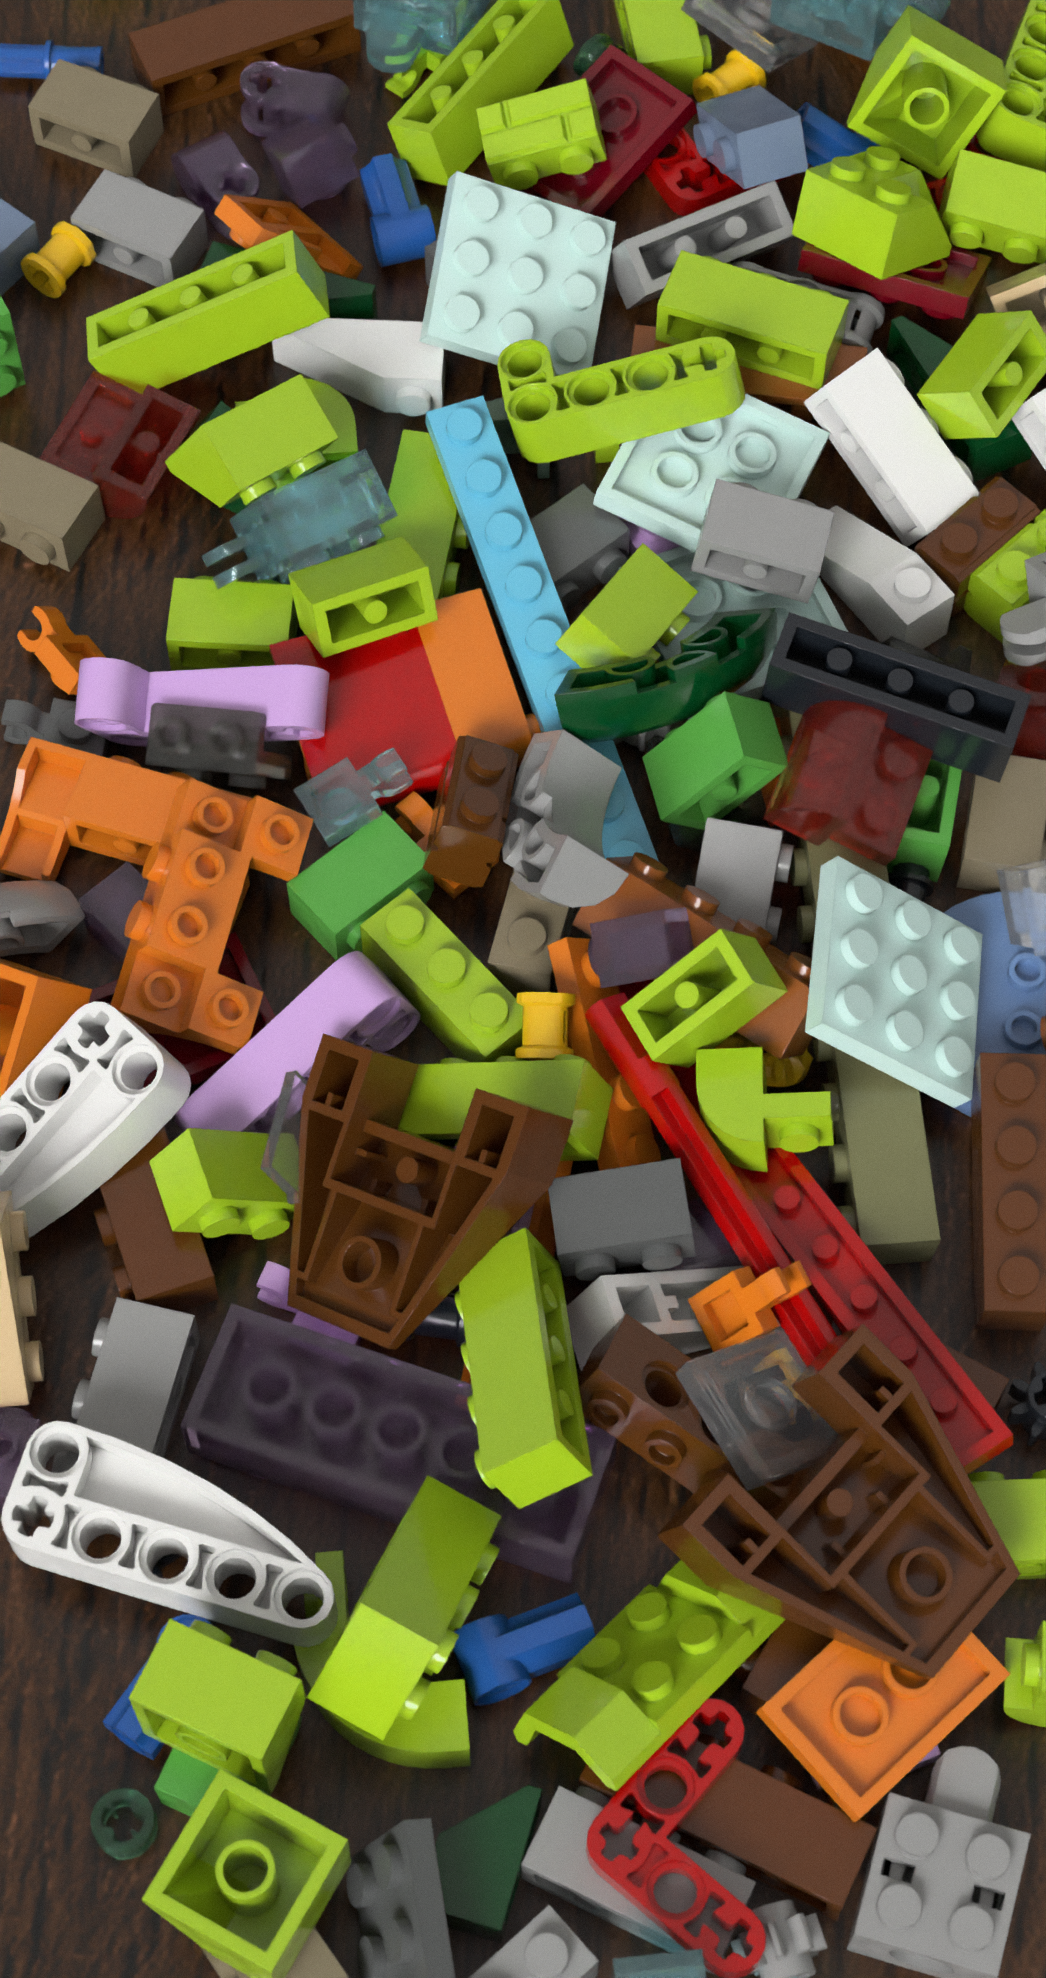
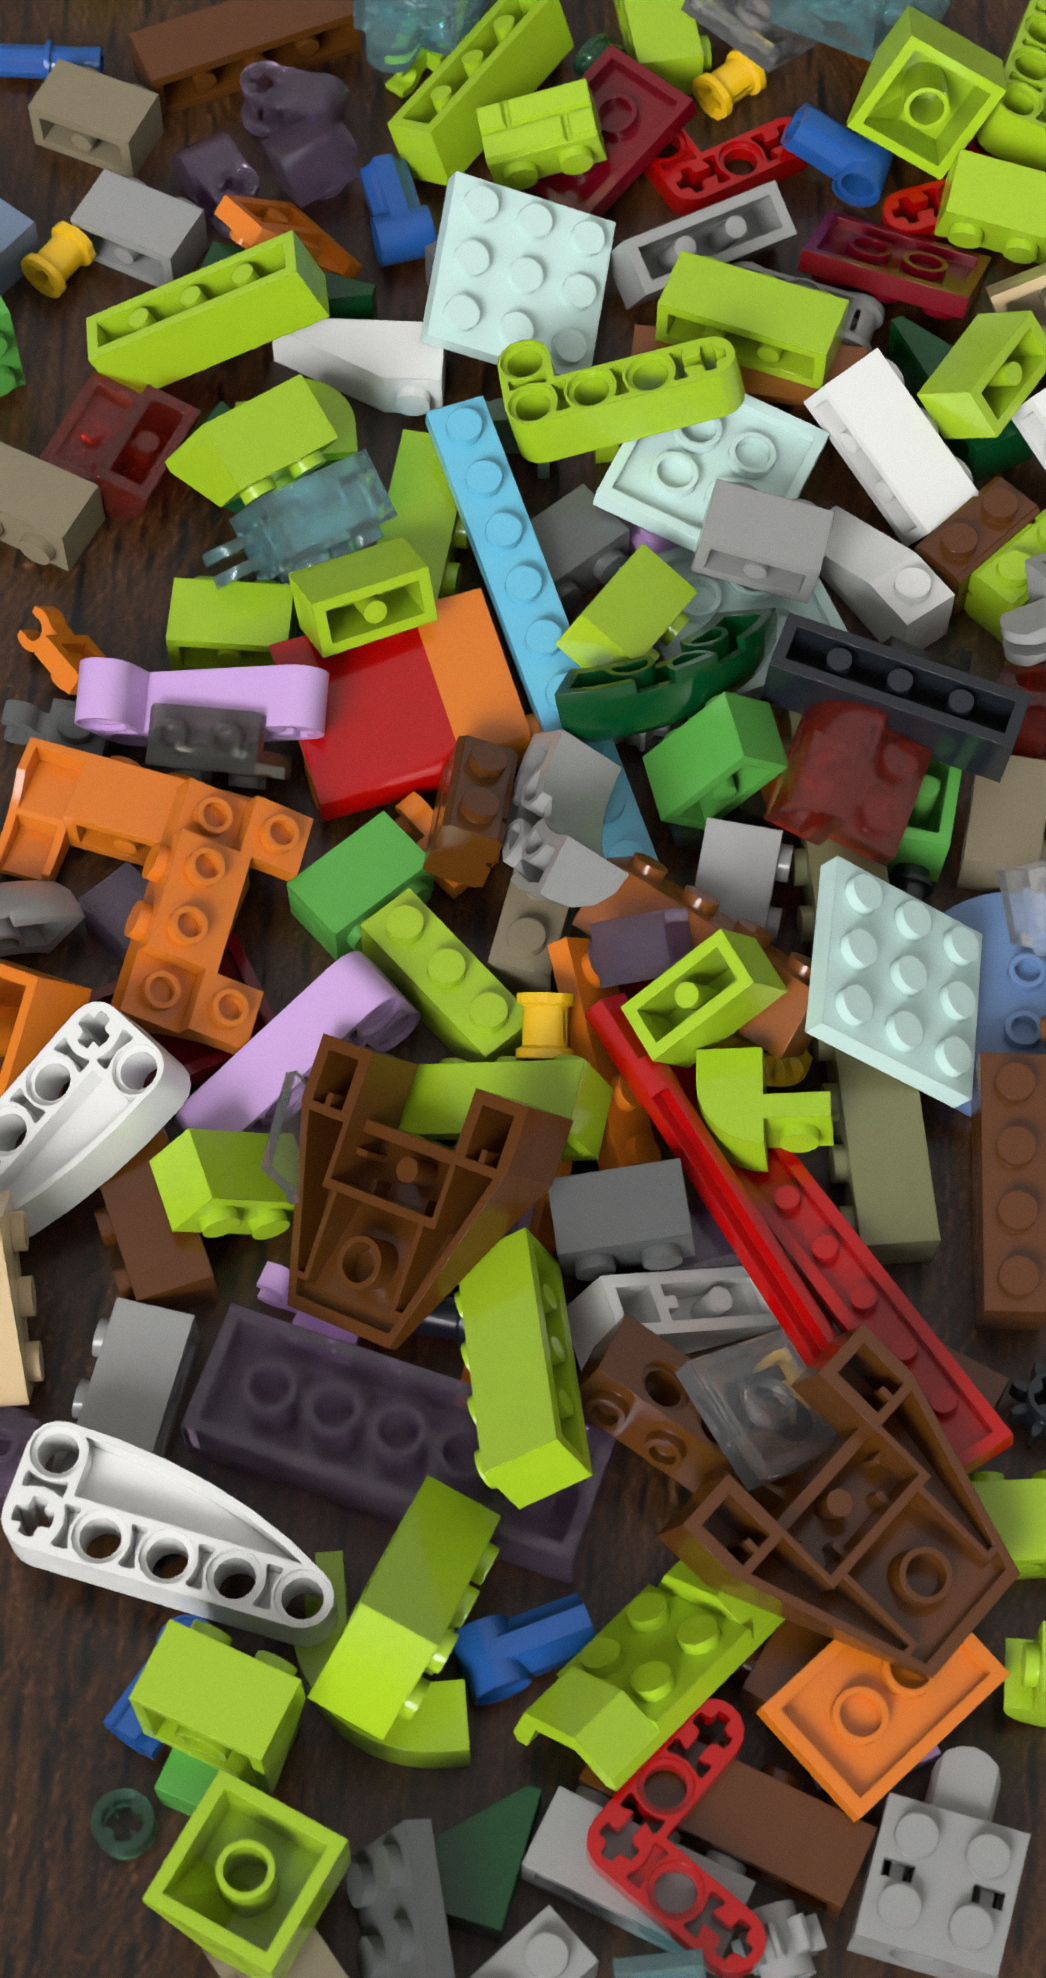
(345, 798): clear light blue plate -> none
(740, 1305): orange plate -> none
(751, 137): sand blue brick -> none
(871, 213): lime slope -> none

